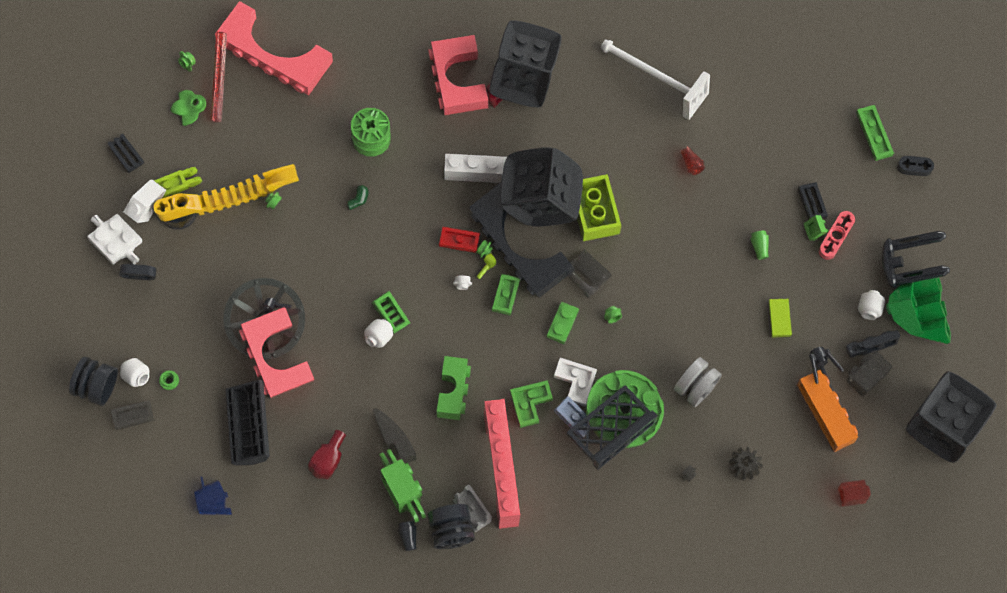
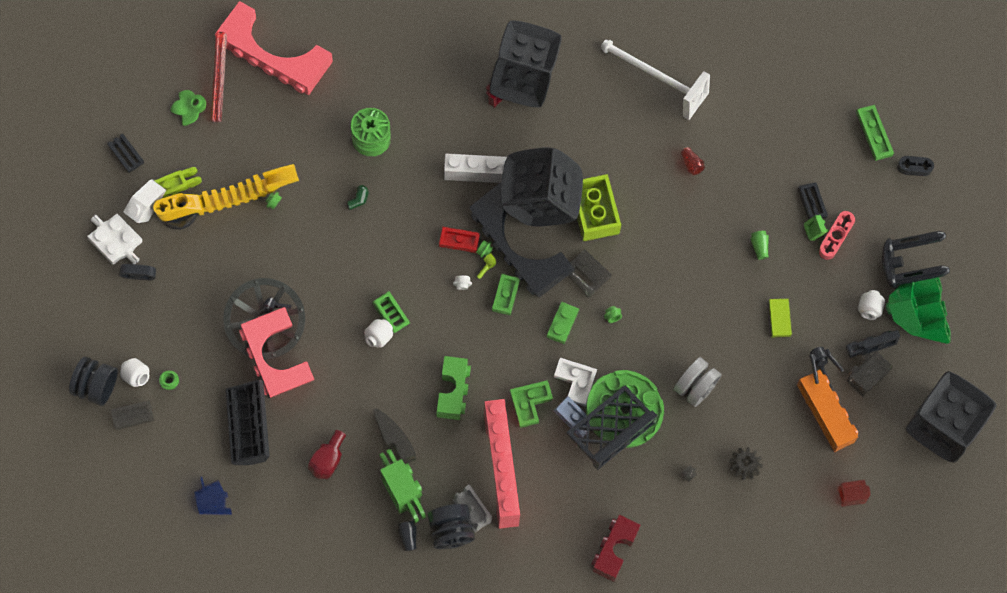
(186, 60): bright green plate -> none
(456, 98): coral arch -> none
(622, 531): none -> dark red arch

